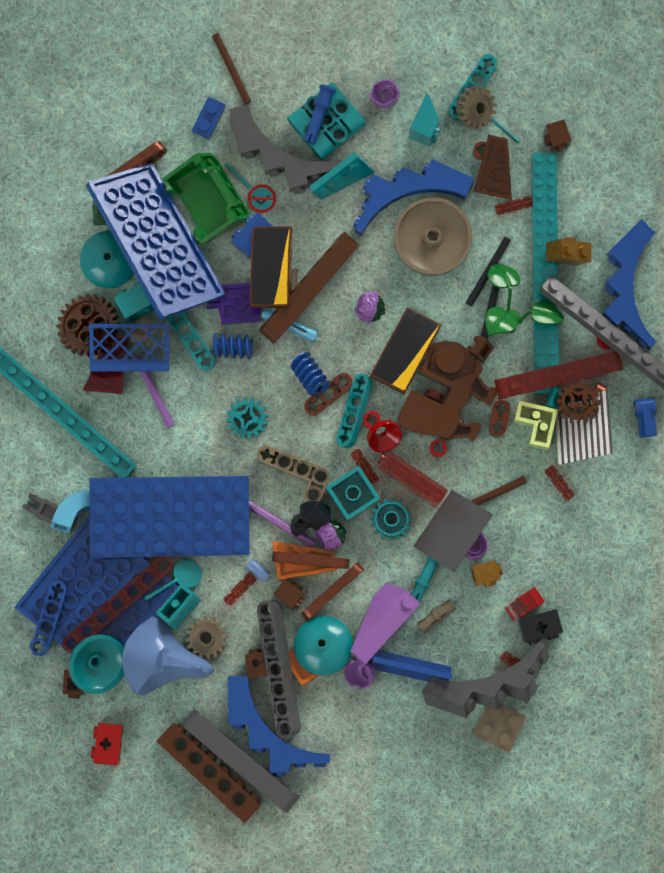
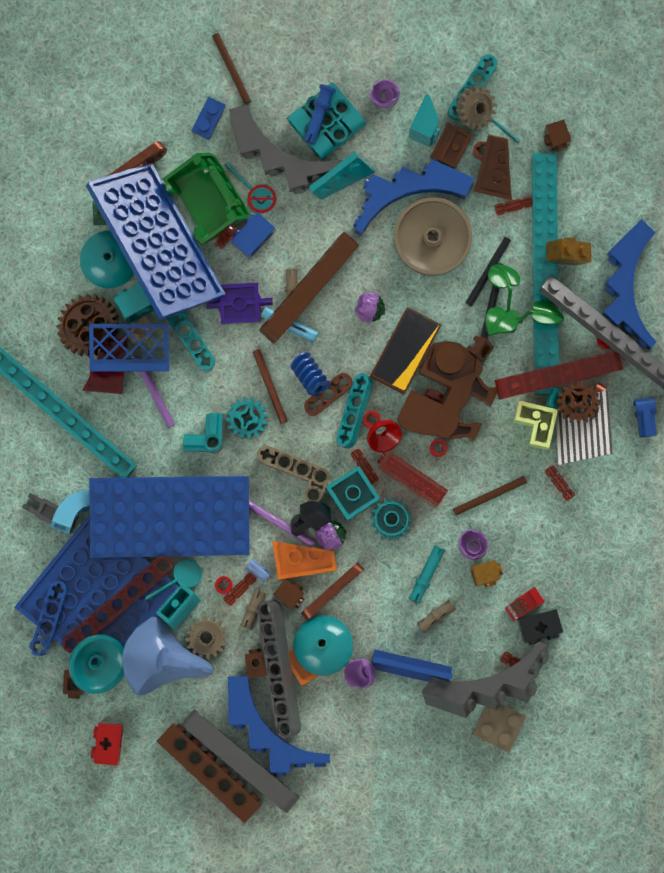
(200, 442): none -> teal piece
(219, 580): none -> red bush
(225, 236): none -> clear red axle
(232, 346): blue piece -> none
(251, 612): none -> dark tan pin
(270, 386): none -> copper bar
(271, 267): black slope -> none
(310, 560): copper beam -> none
(385, 615): medium lavender wedge -> none
(451, 146): none -> reddish brown plate
(453, 530): dark grey sticker -> none
(494, 417): copper beam -> none

